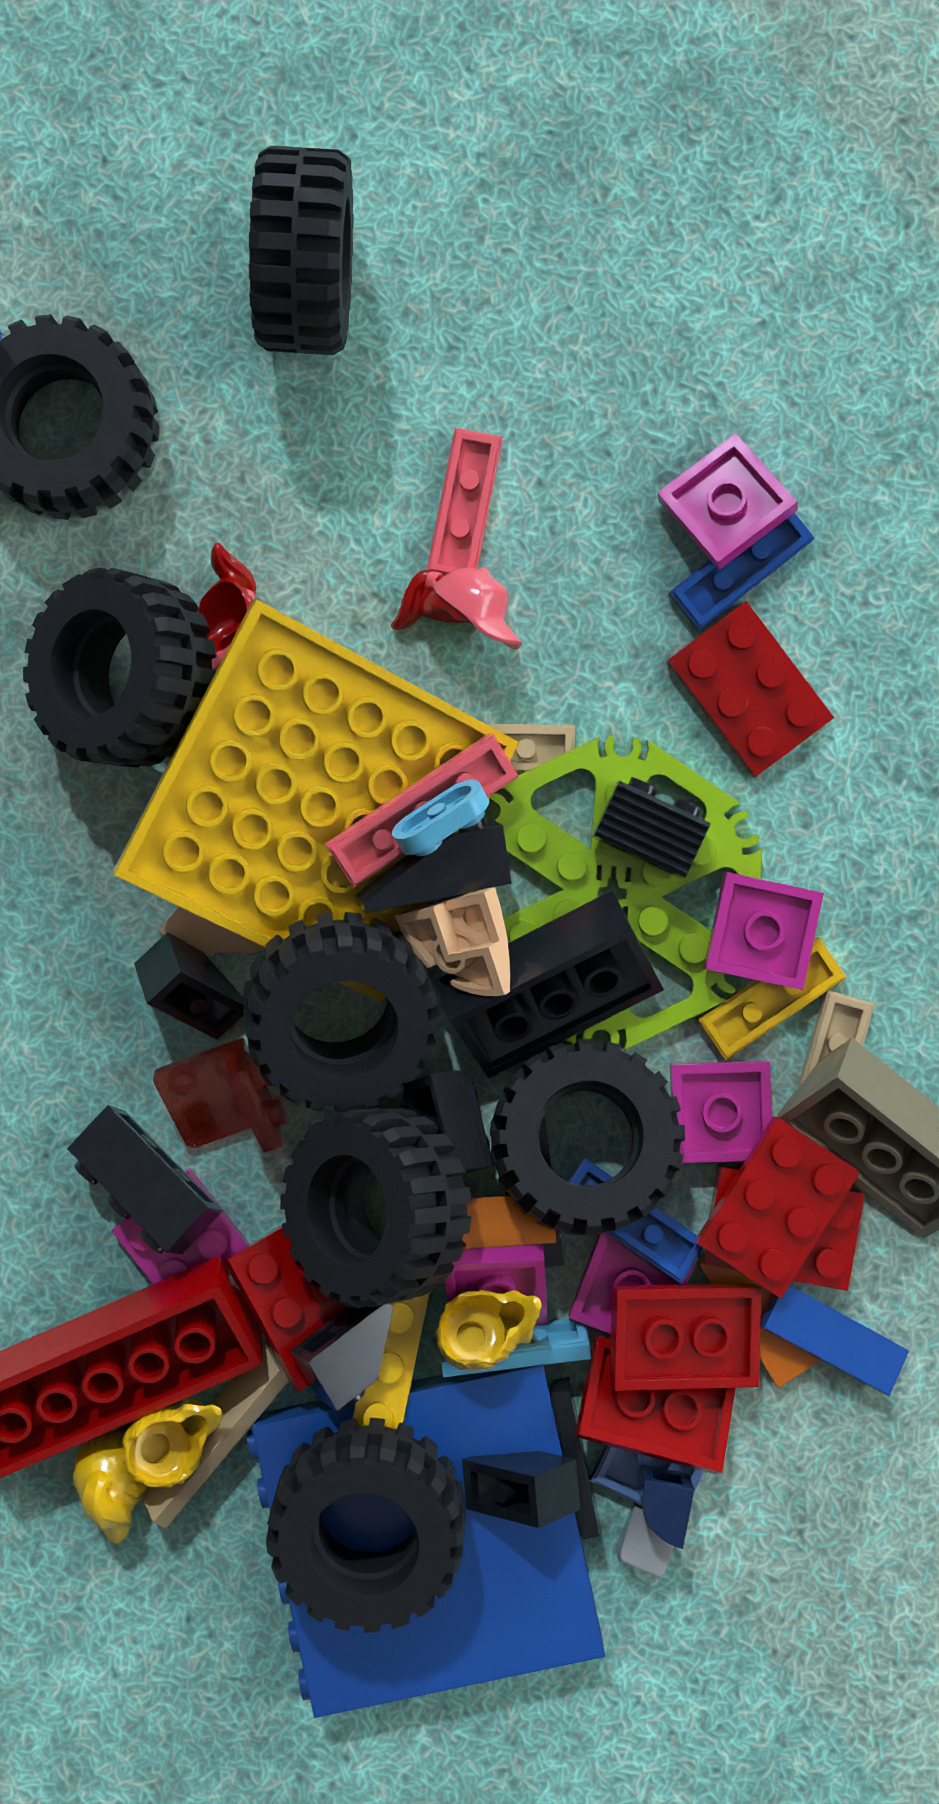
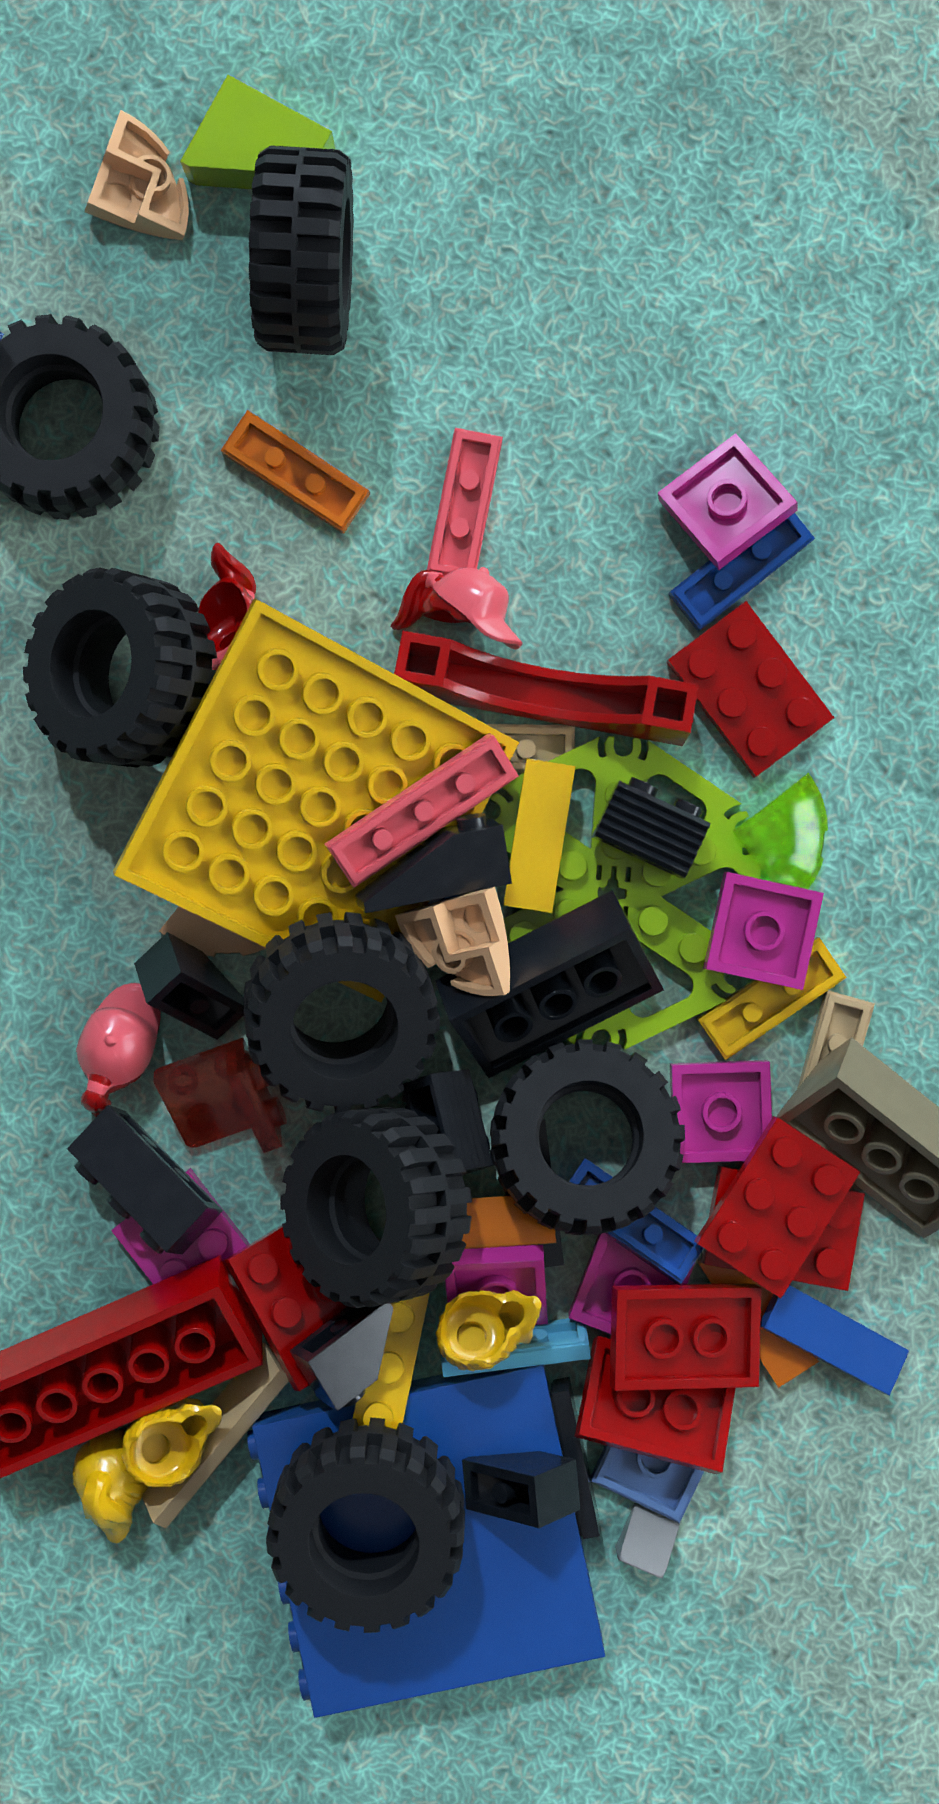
(116, 1044): none -> coral hair
(137, 184): none -> light nougat brick
(238, 129): none -> lime slope
(295, 471): none -> orange tile
(428, 825): medium azure plate -> none
(539, 835): none -> yellow tile
(618, 705): none -> red arch
(666, 1502): dark blue brick -> none
(788, 834): none -> clear neon green brick

